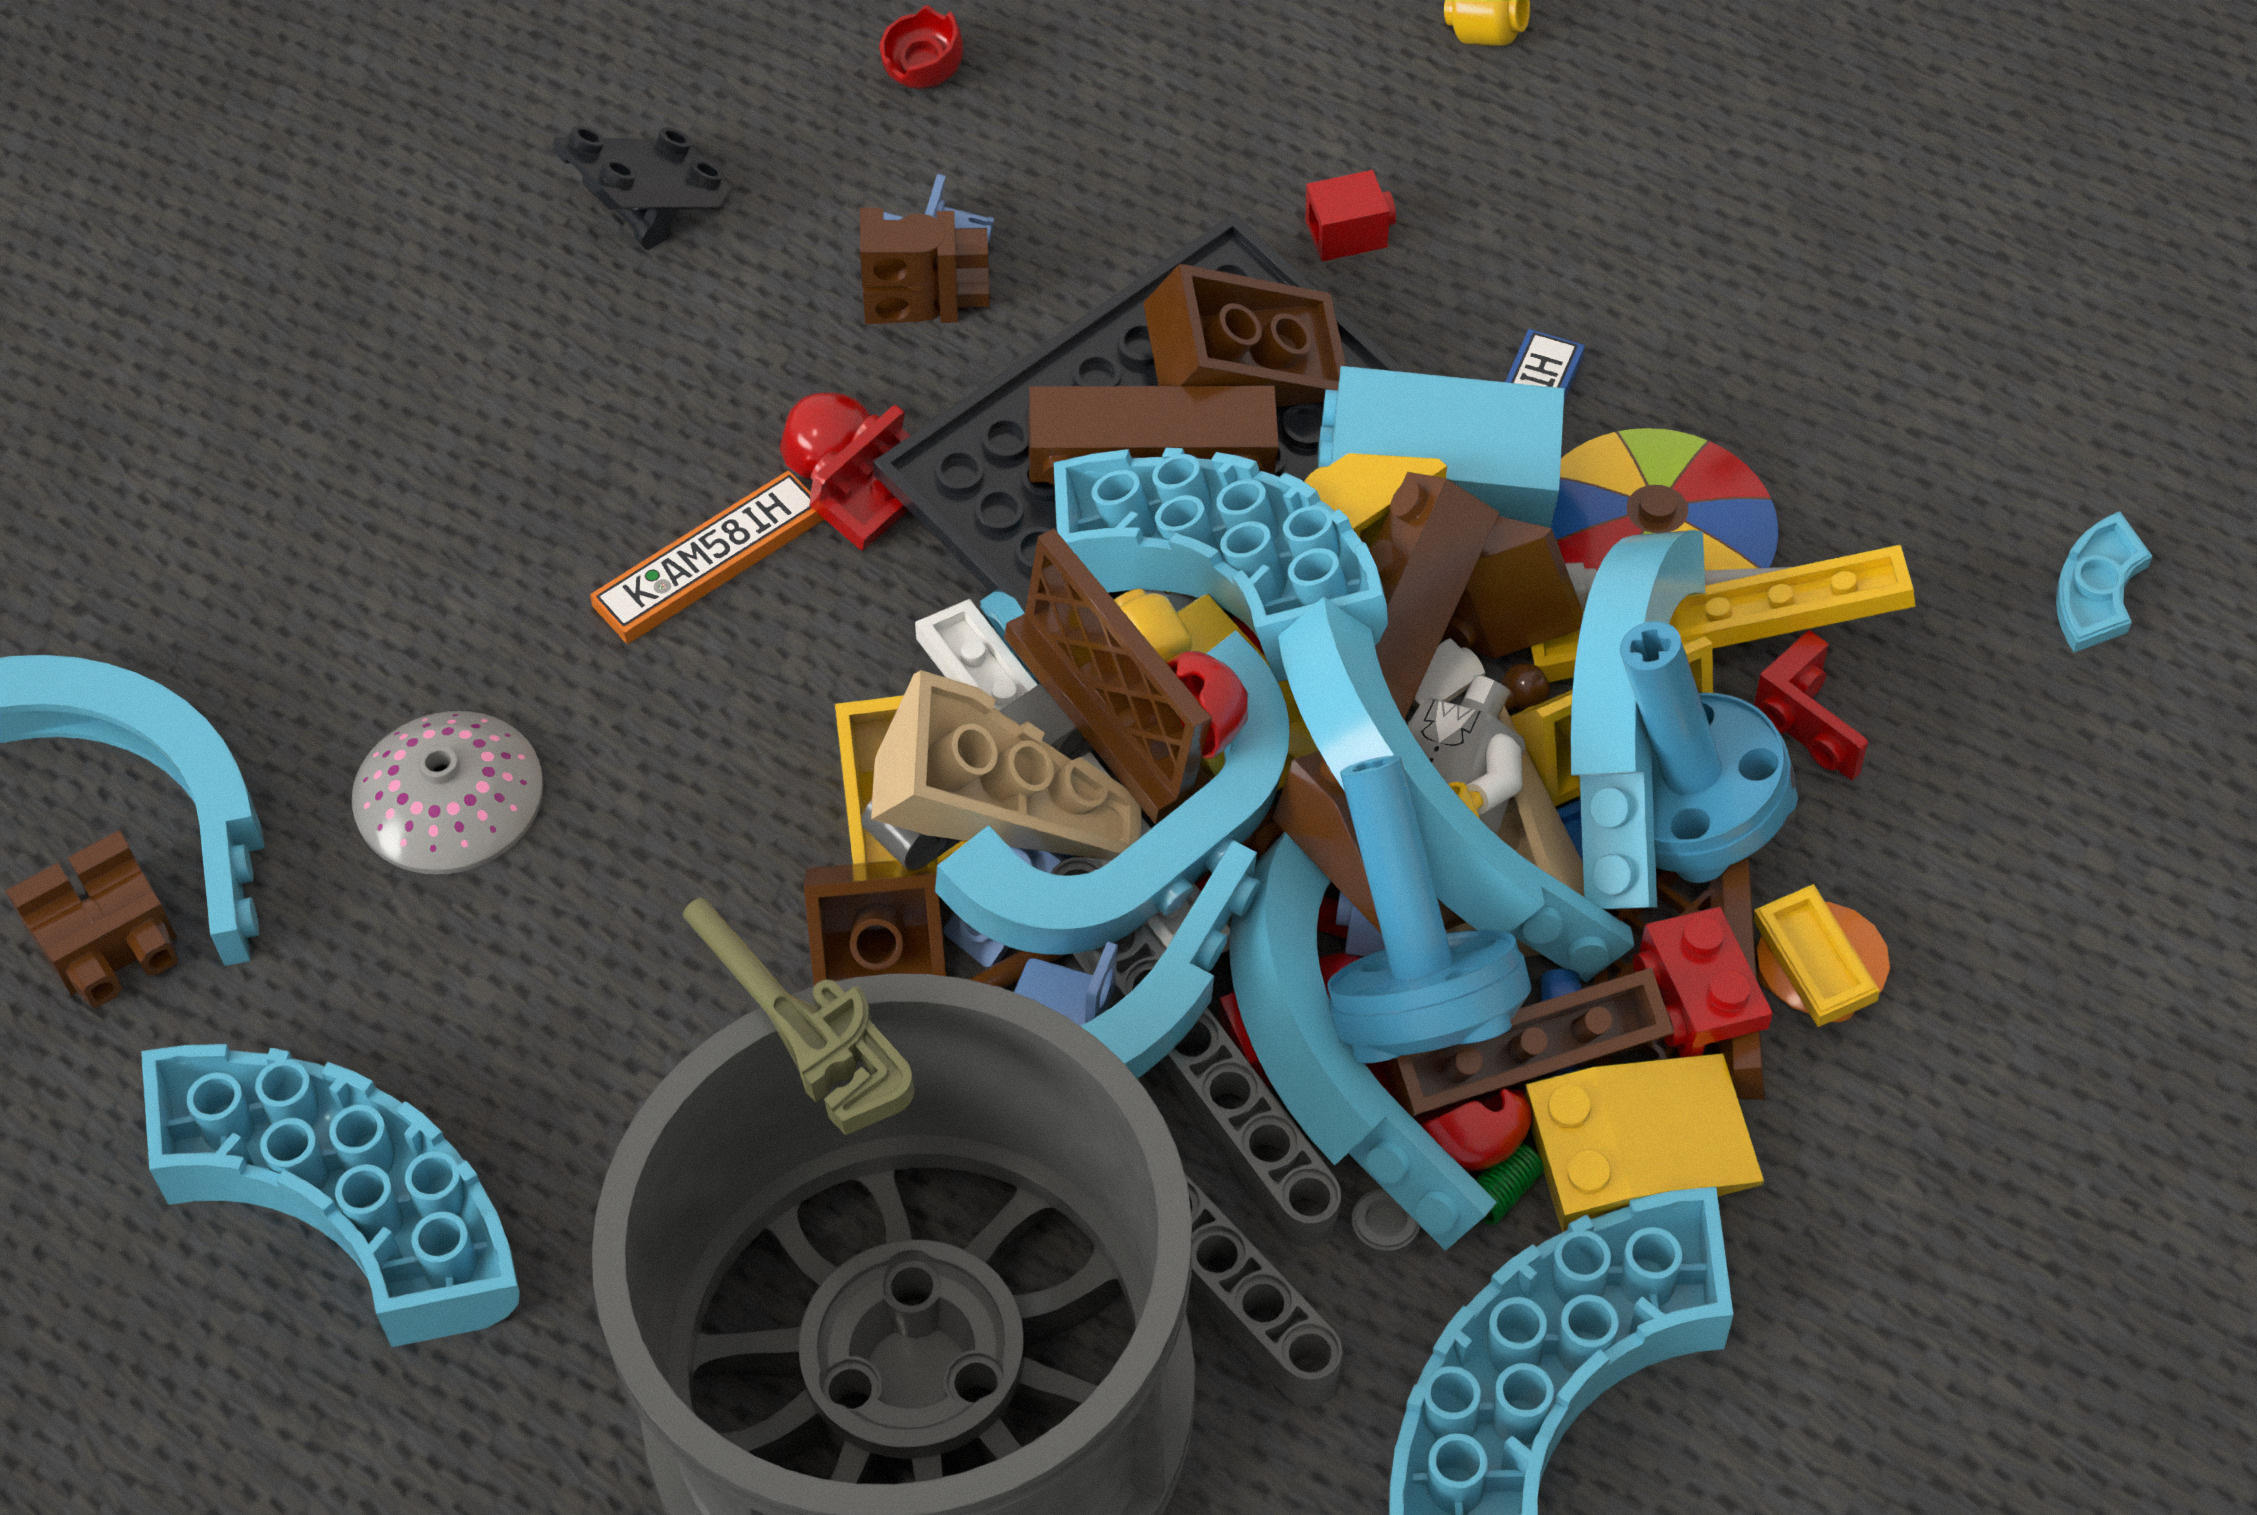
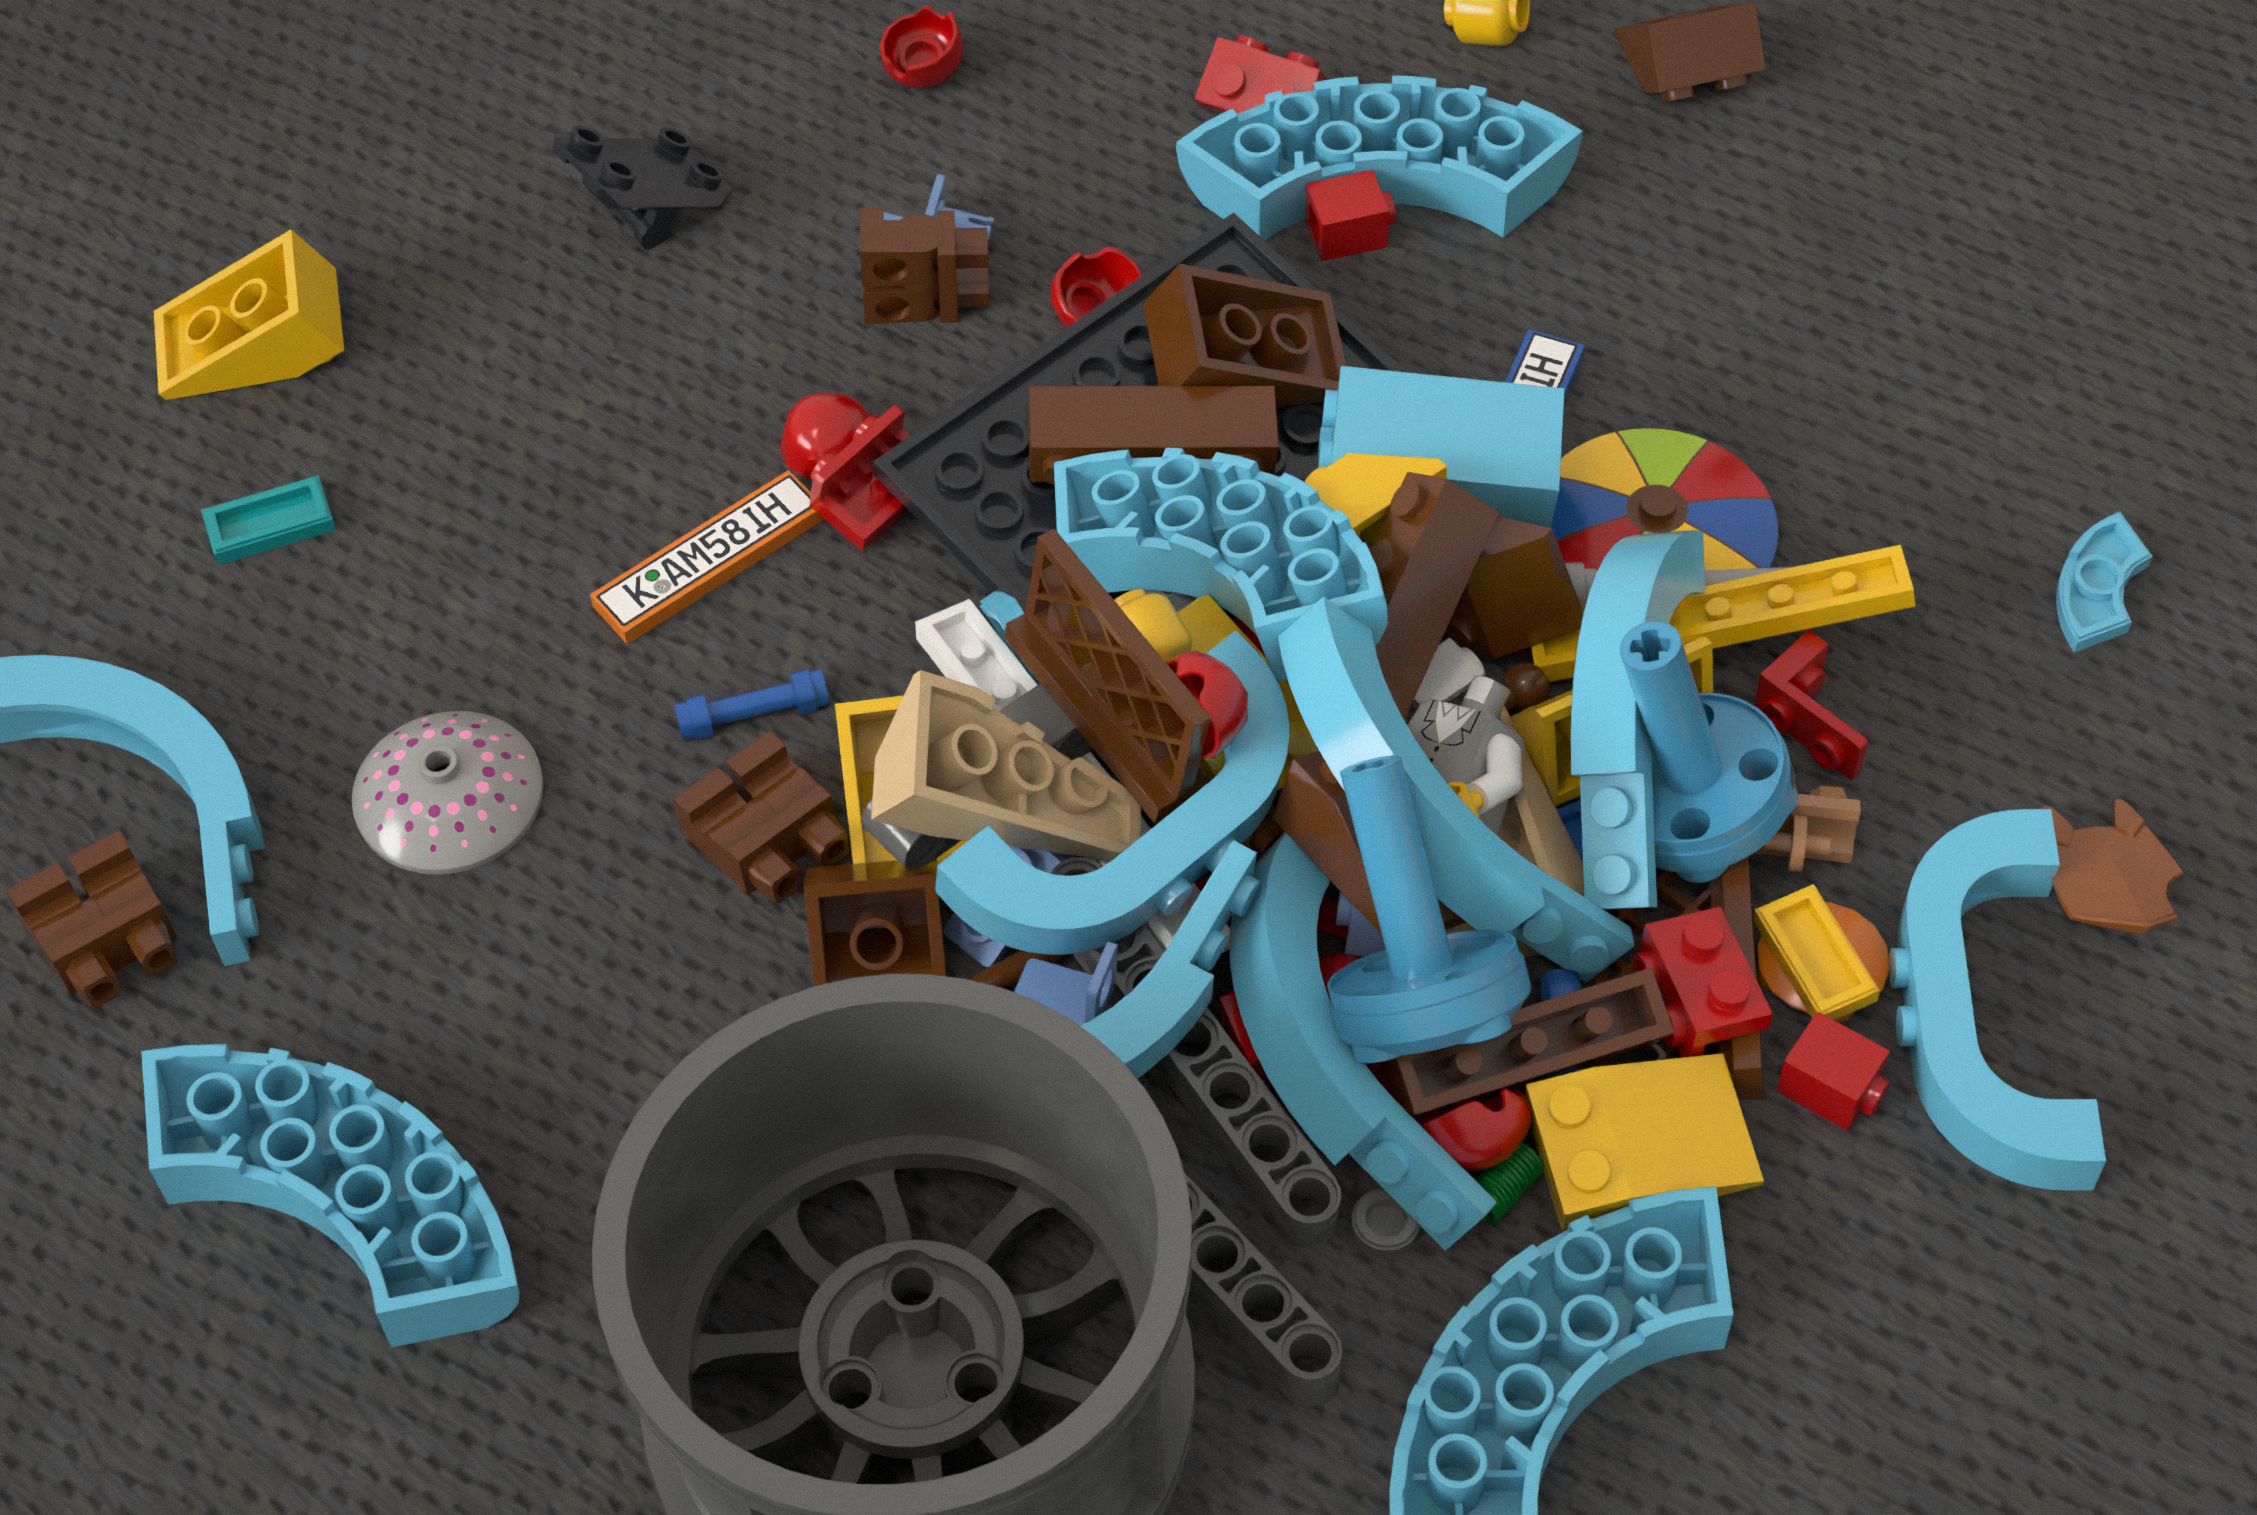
(251, 322): none -> yellow slope
(268, 520): none -> teal tile
(762, 819): none -> reddish brown hips
(804, 691): none -> blue bar
(820, 1037): olive piece -> none
(1090, 281): none -> red hair
(1245, 72): none -> bracket
(1421, 141): none -> medium azure brick
(1694, 49): none -> reddish brown slope
(1817, 829): none -> medium nougat hips
(1835, 1072): none -> red brick
(1992, 1124): none -> medium azure arch
(2114, 873): none -> dark orange shield

